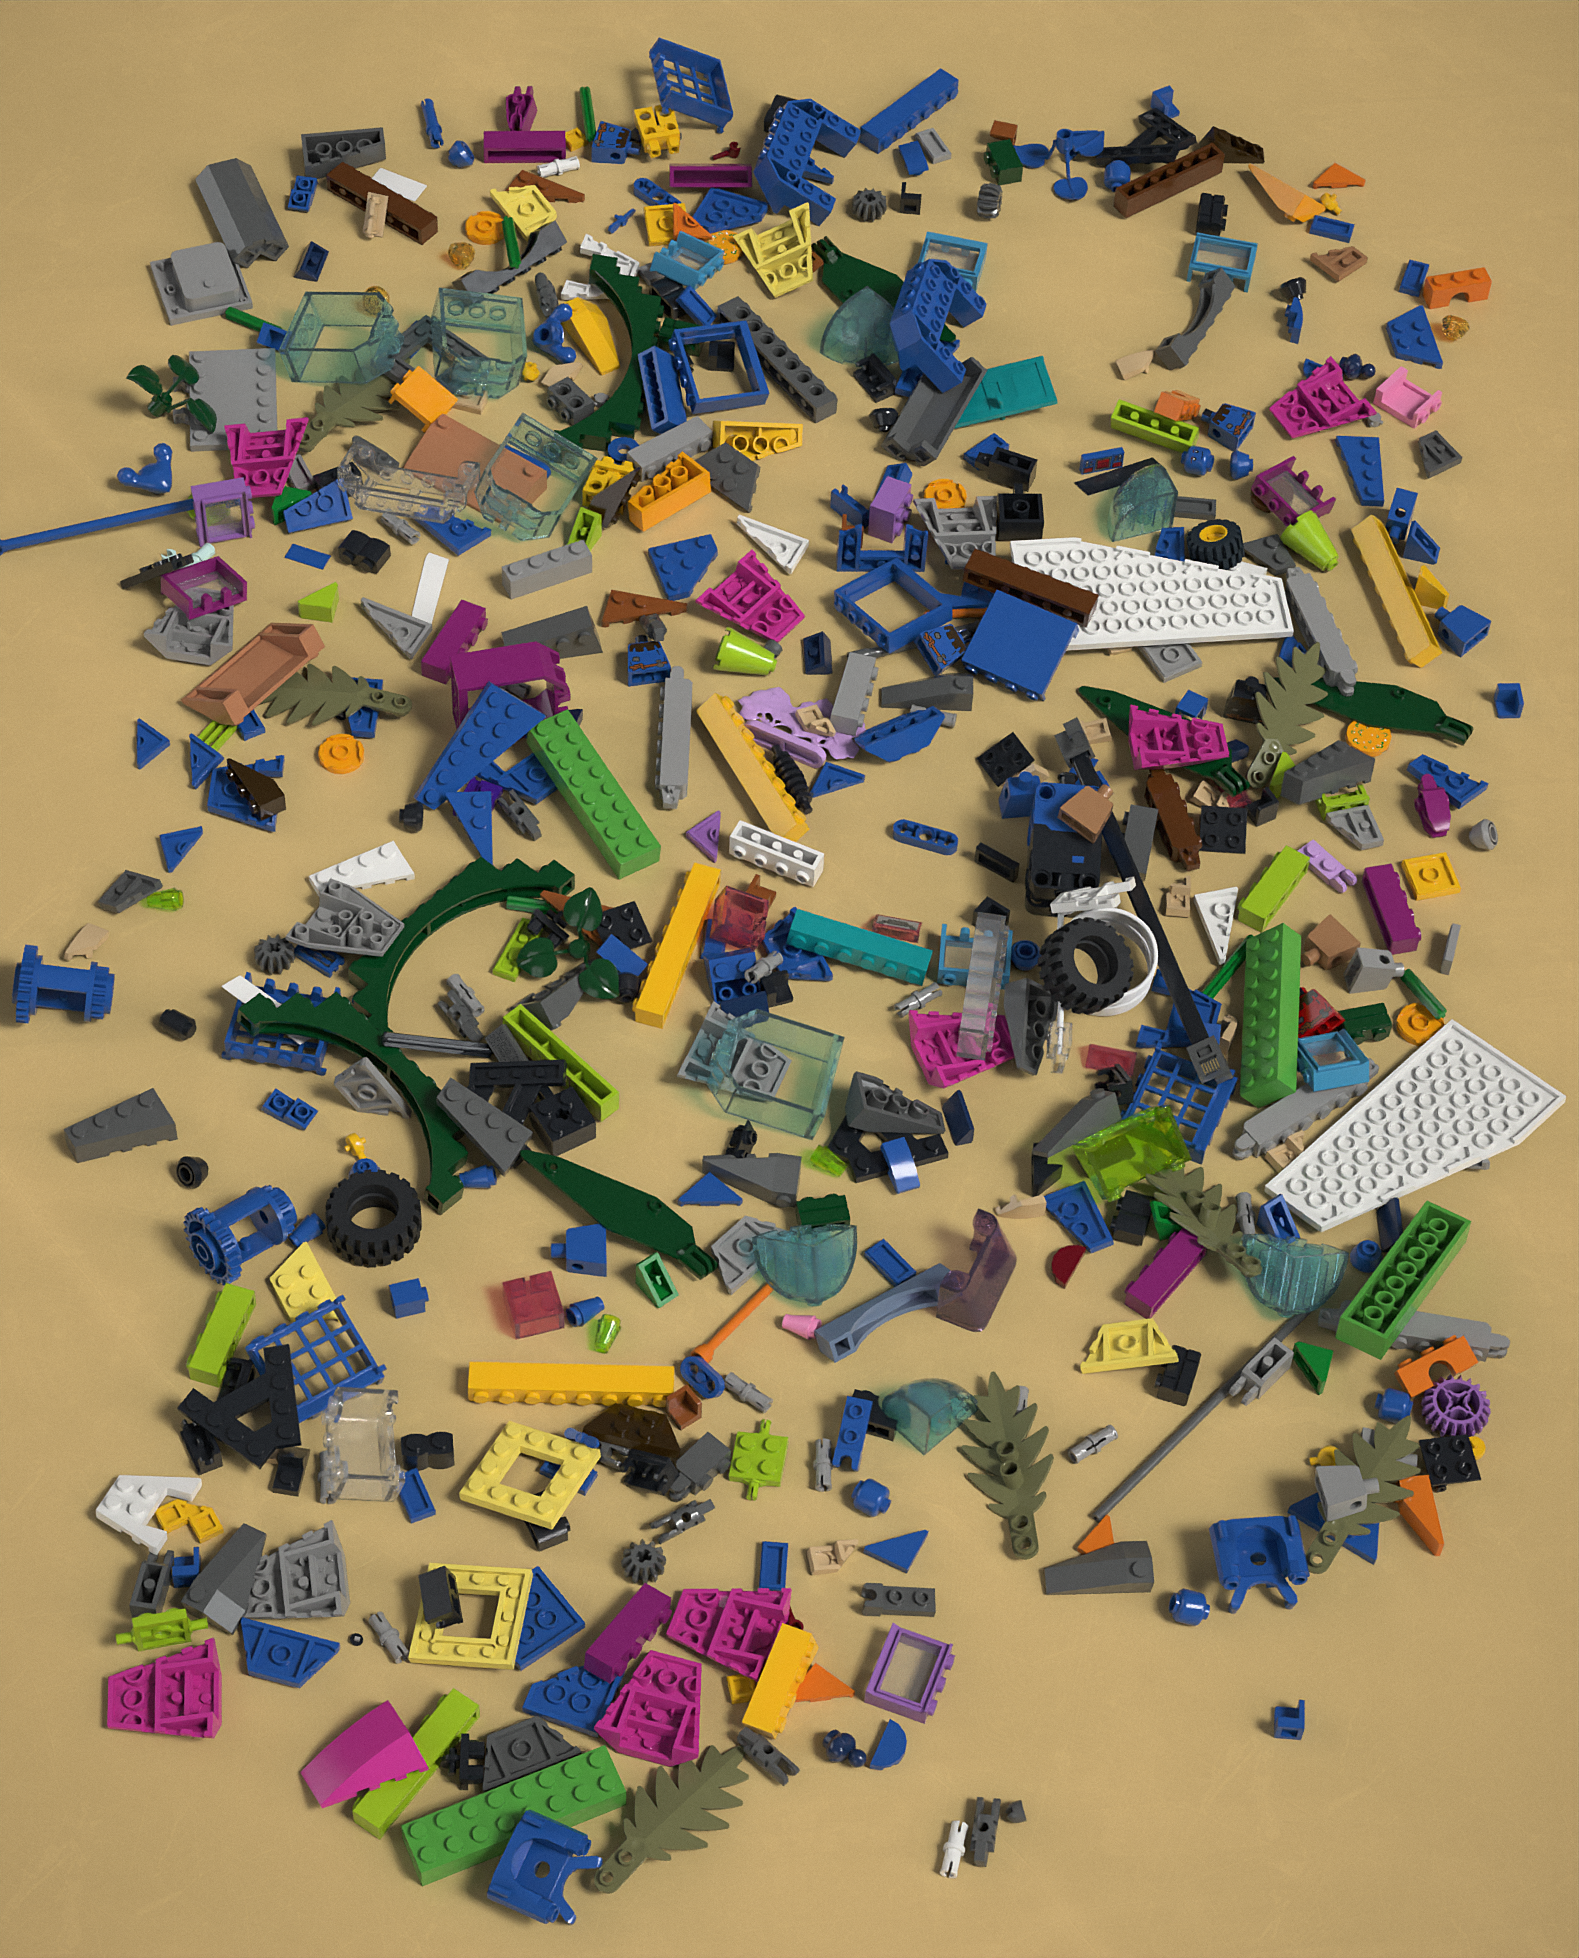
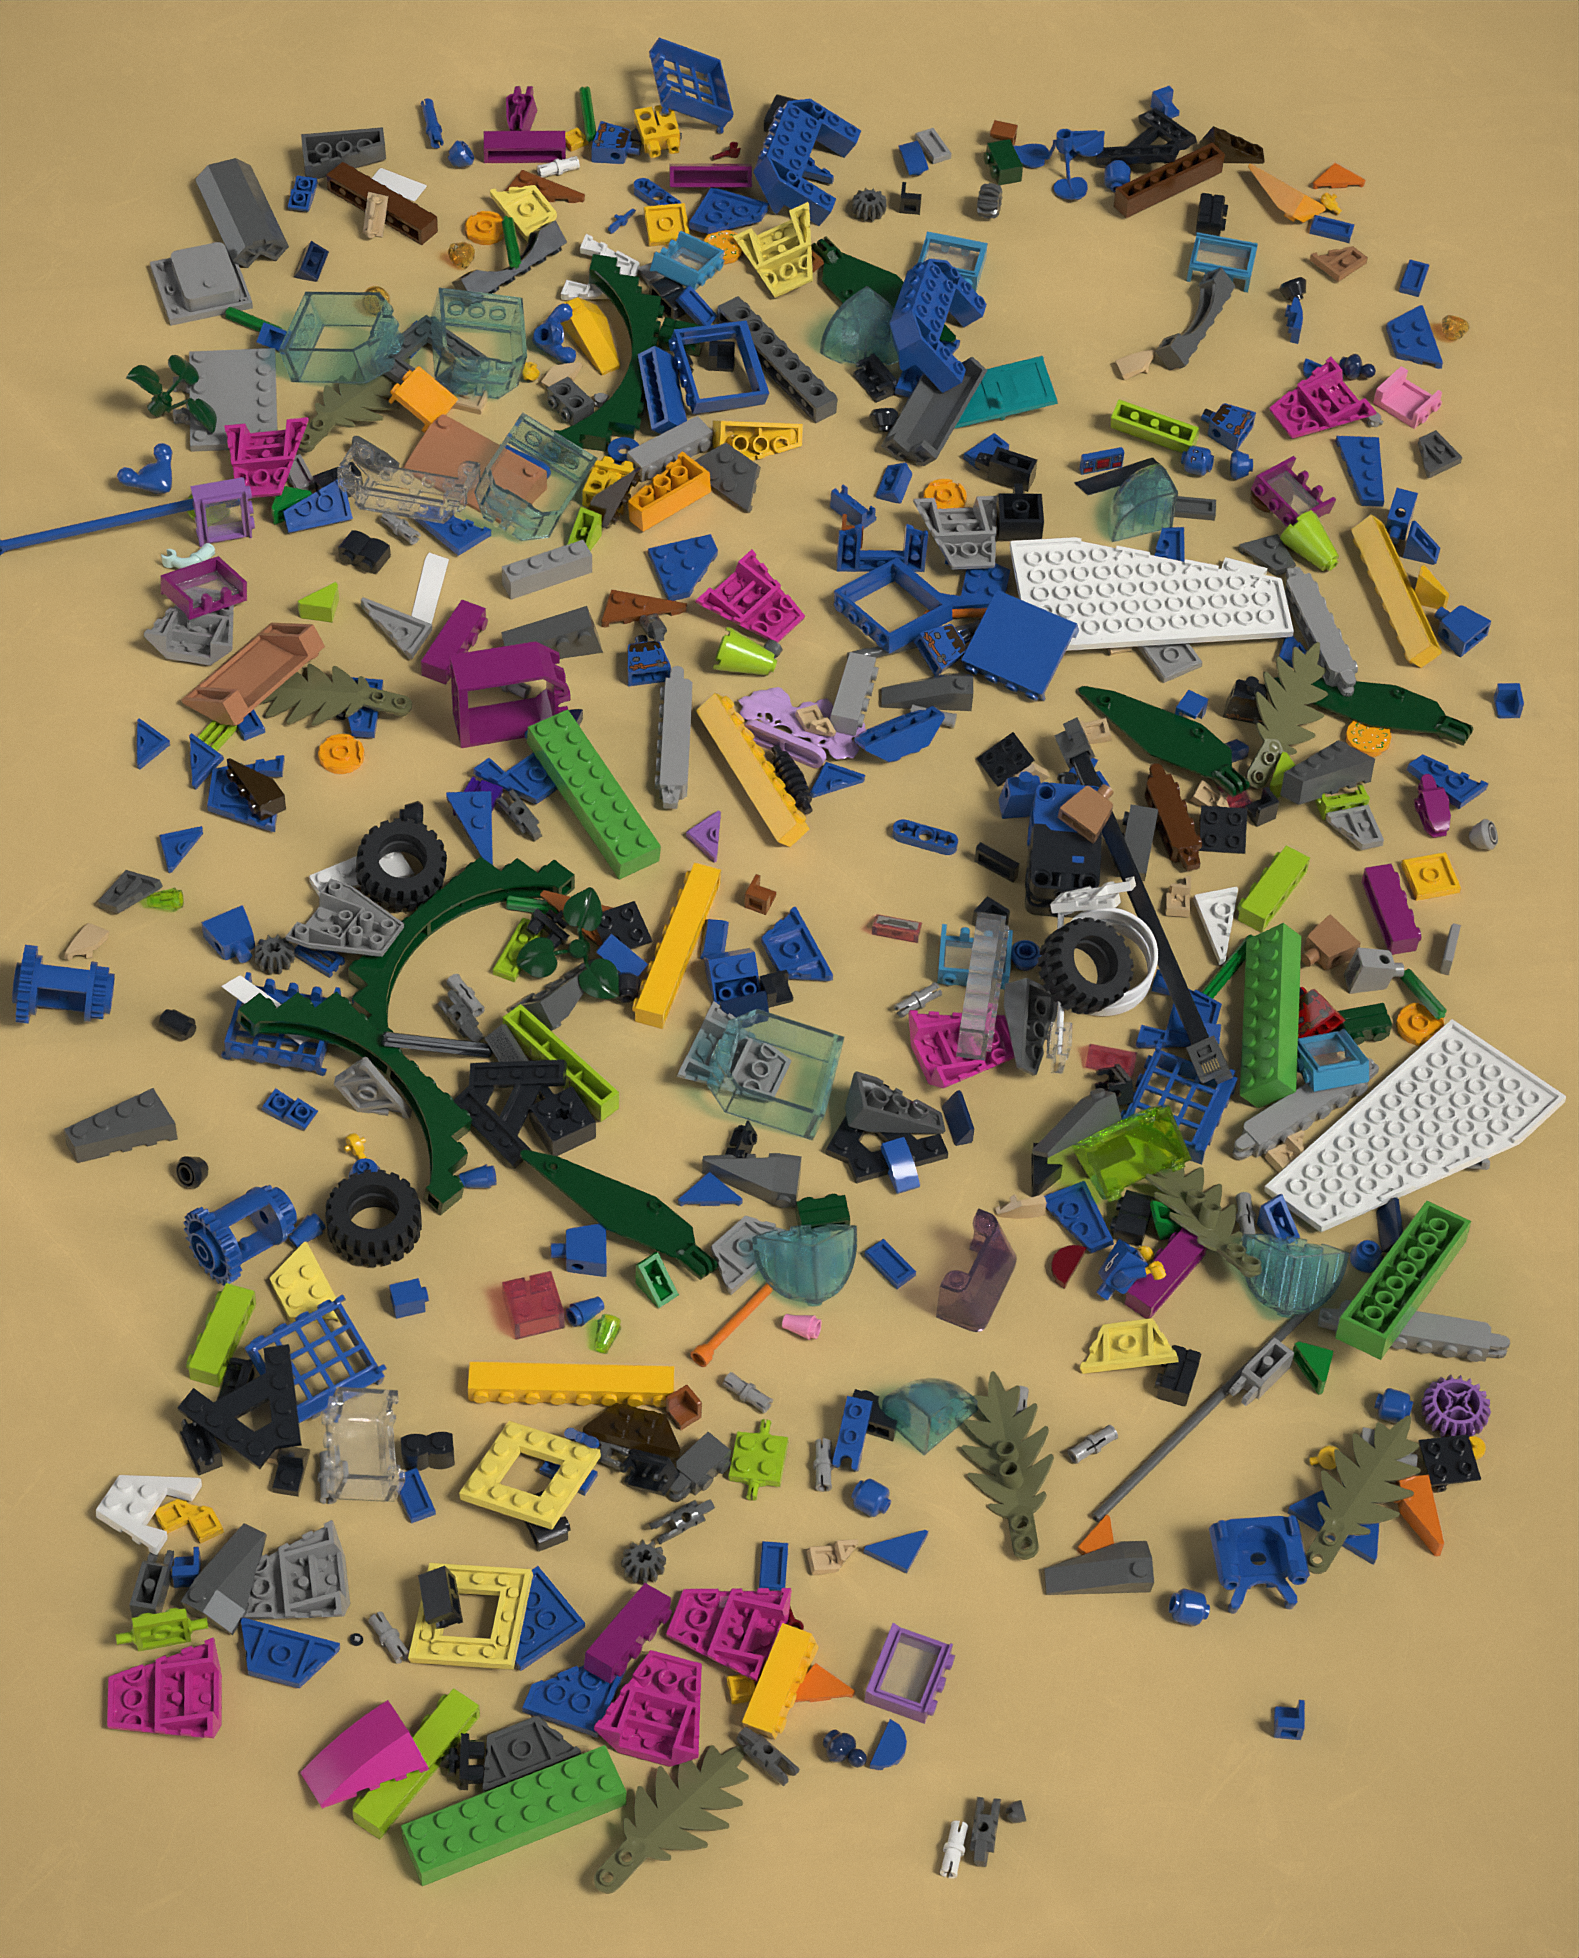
(159, 568): black wing -> none
(230, 934): none -> blue torso
(307, 556): blue sticker -> none
(407, 838): none -> black tyre
(484, 734): blue wing -> none
(486, 1126): dark grey wedge -> none
(533, 1842): blue piece -> none
(546, 294): dark grey hinge -> none
(687, 224): orange tile -> none
(703, 1379): blue plate -> none
(739, 918): clear pink piece -> none
(763, 967): light grey pin -> none
(776, 853): white brick -> none
(780, 545): white wing -> none
(817, 654): dark blue slope -> none
(827, 1161): clear neon green cone -> none
(848, 1331): sand blue arch -> none
(859, 947): teal brick -> none
(890, 510): medium lavender brick -> none
(898, 1600): dark grey plate -> none
(909, 111): blue brick -> none
(1030, 586): reddish brown brick -> none
(1125, 1266): none -> blue torso
(1173, 742): dark pink wedge -> none
(1177, 405): orange arch -> none
(1216, 543): black wheel -> none
(1228, 1026): tan slope -> none
(1327, 867): lavender hinge -> none
(1343, 1490): light grey torso -> none
(1441, 288): orange arch -> none
(1455, 1355): orange arch -> none

